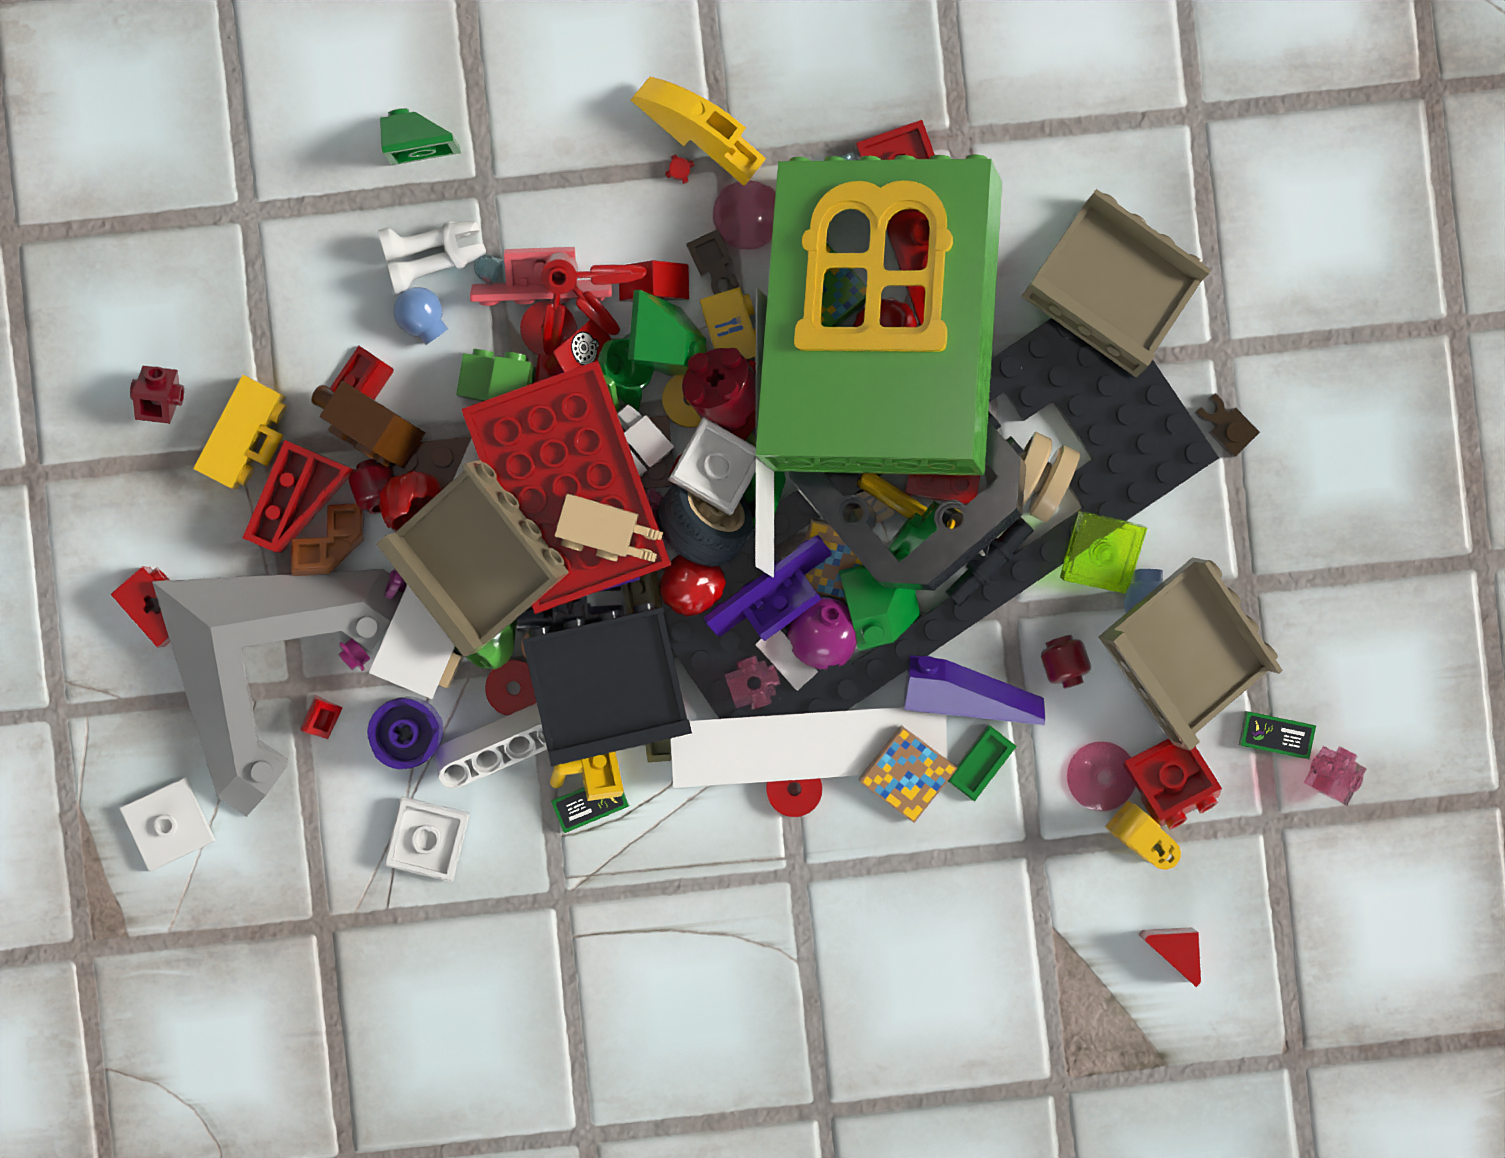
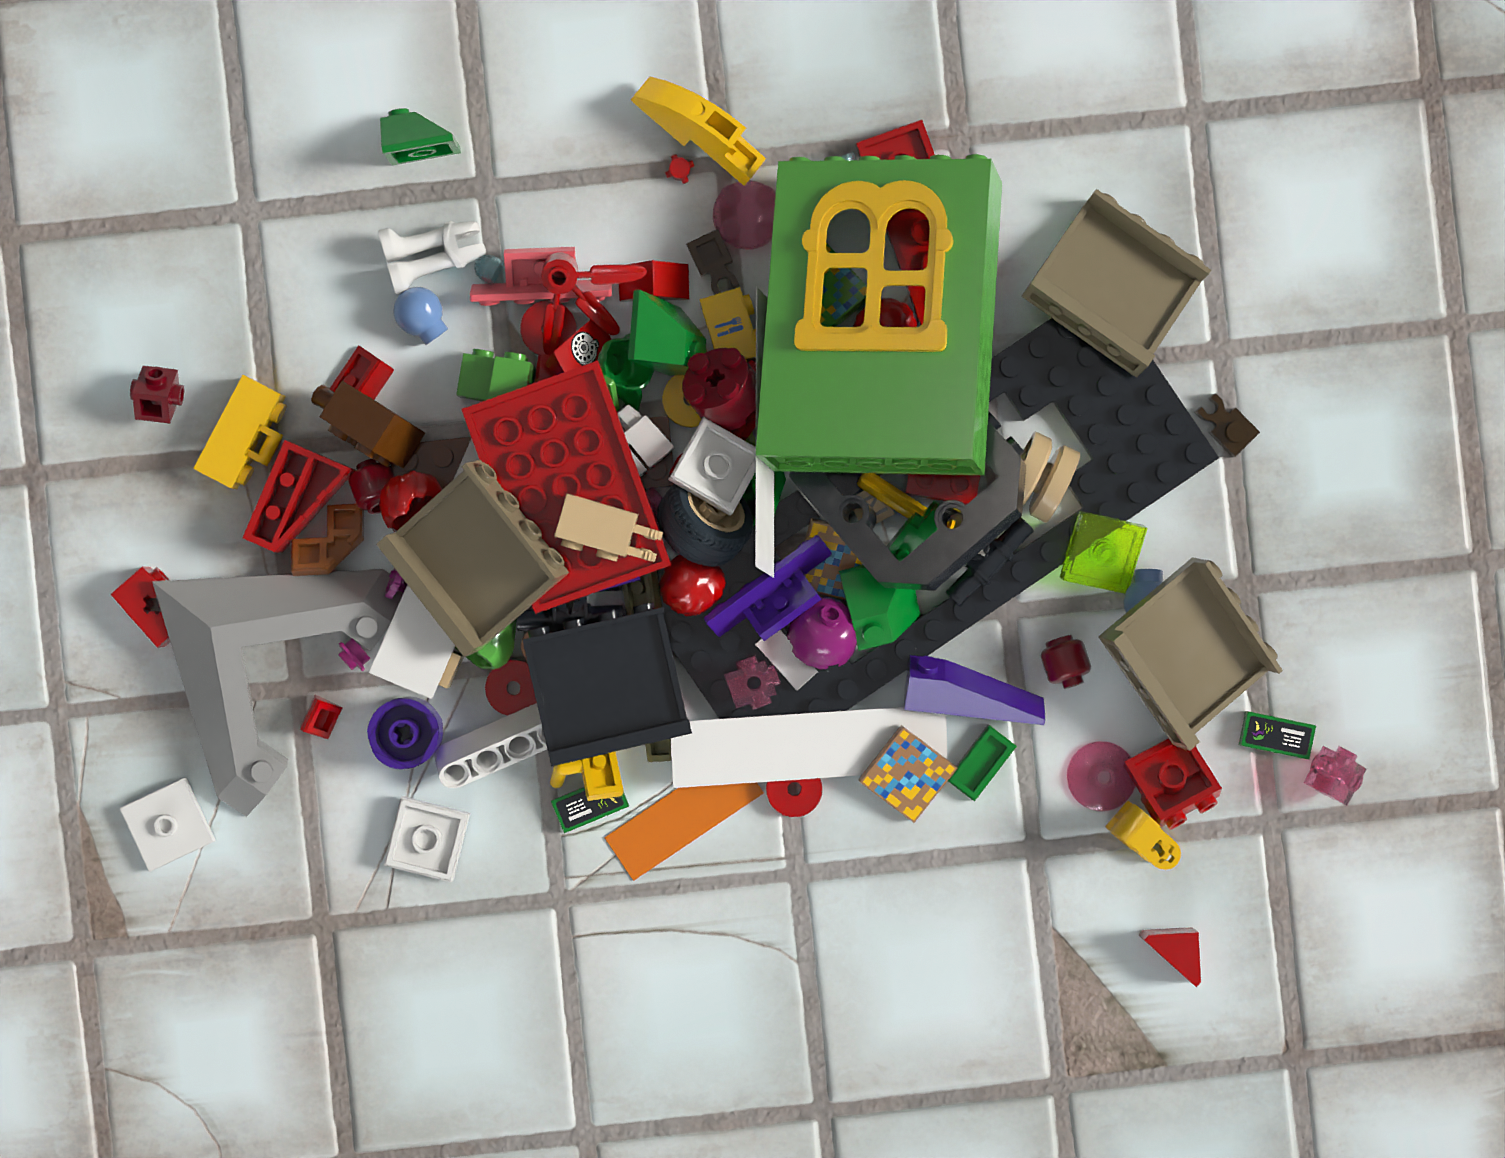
(676, 823): none -> orange sticker

